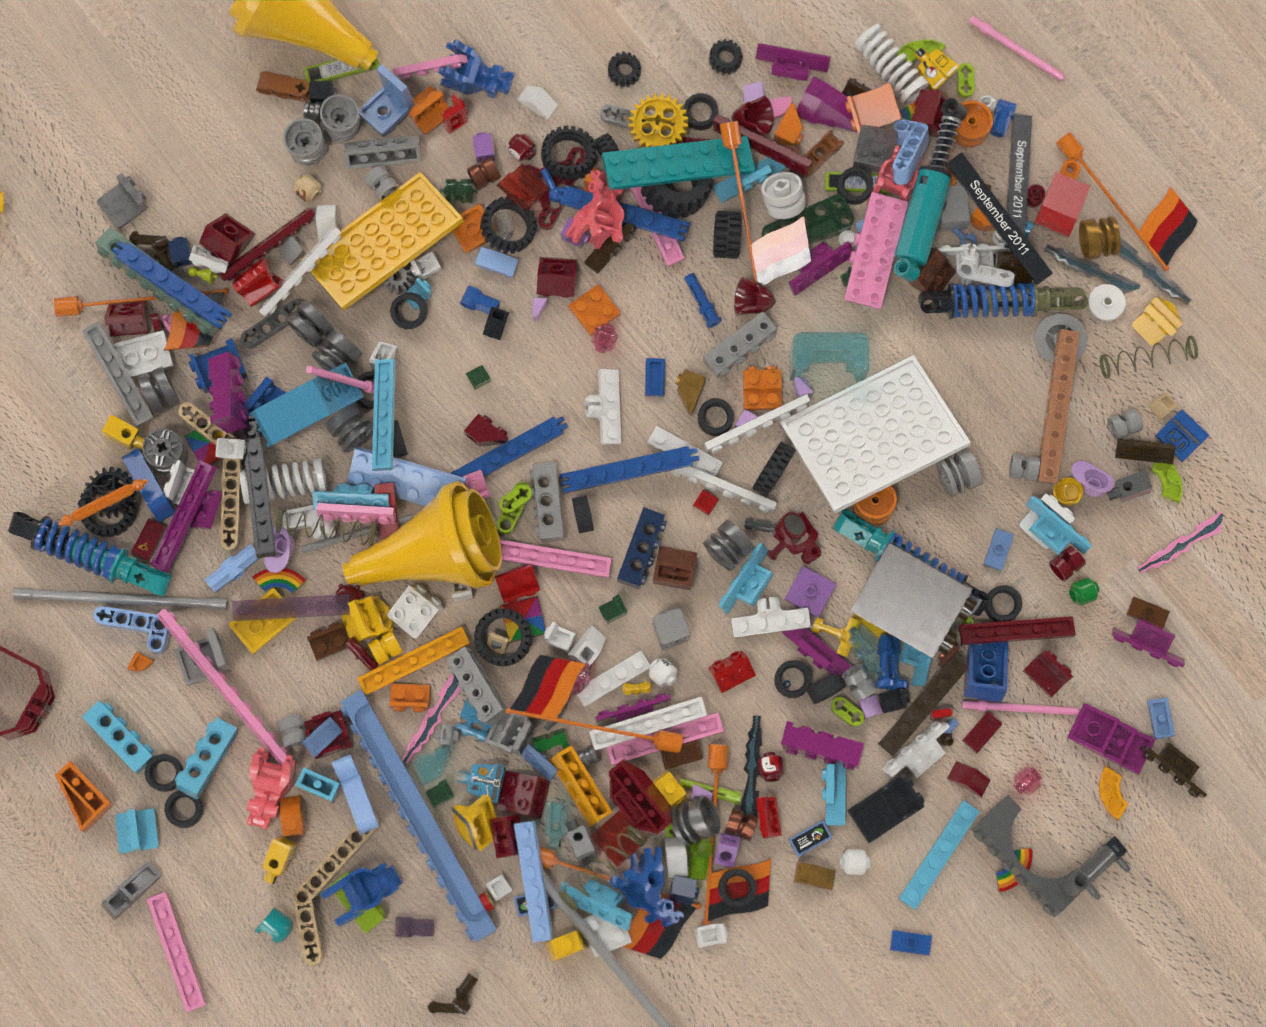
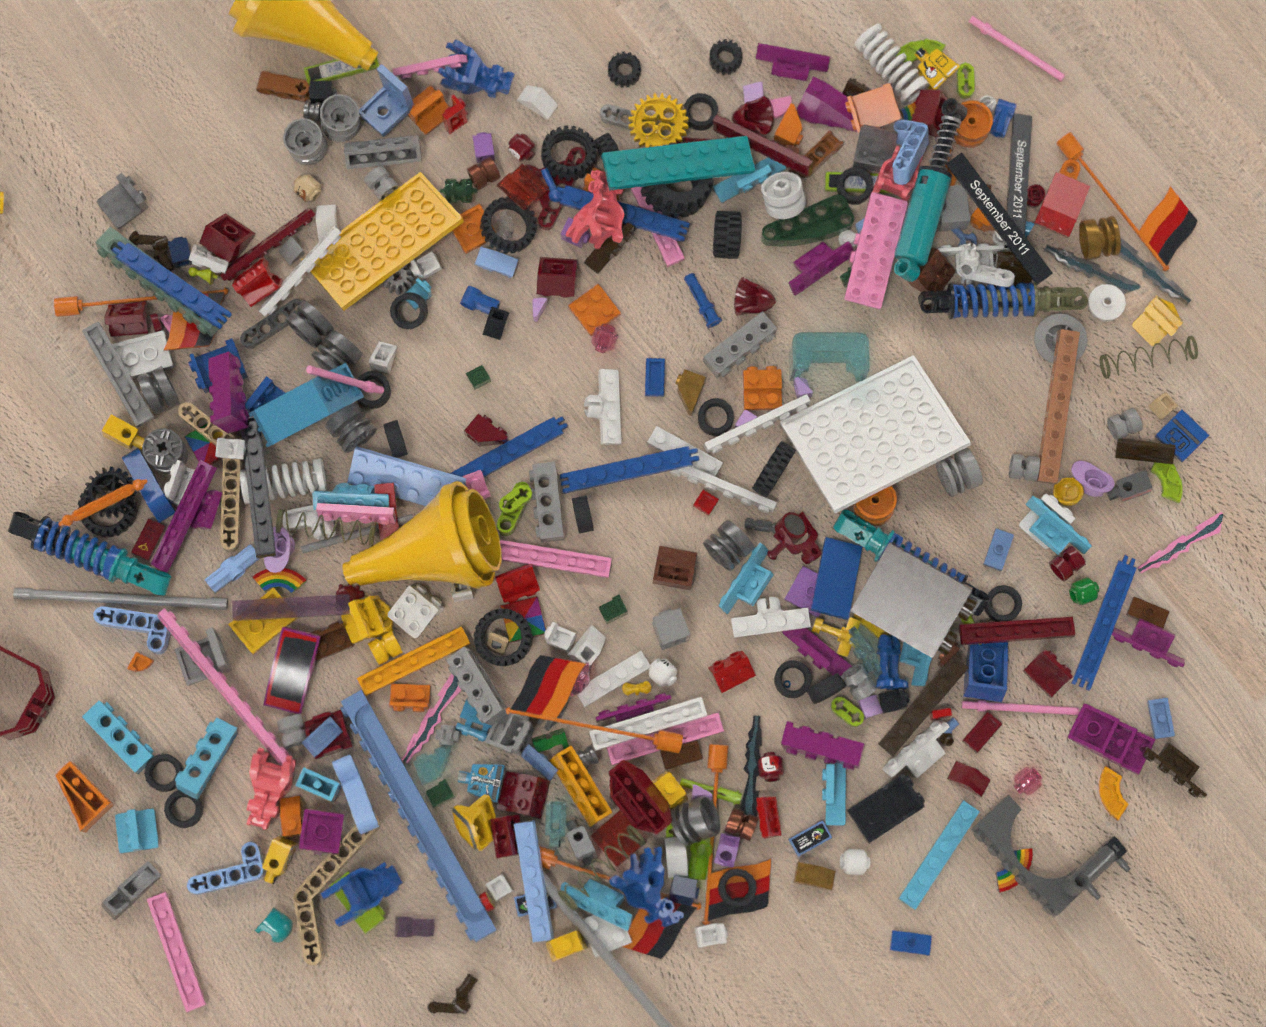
(225, 874): none -> light blue beam
(291, 670): none -> black slope
(321, 832): none -> magenta bracket
(361, 653): dark red axle -> none
(383, 415): medium azure plate -> none
(647, 519): dark blue brick -> none
(779, 250): flag -> none
(836, 578): none -> blue tile
(1104, 622): none -> blue hinge

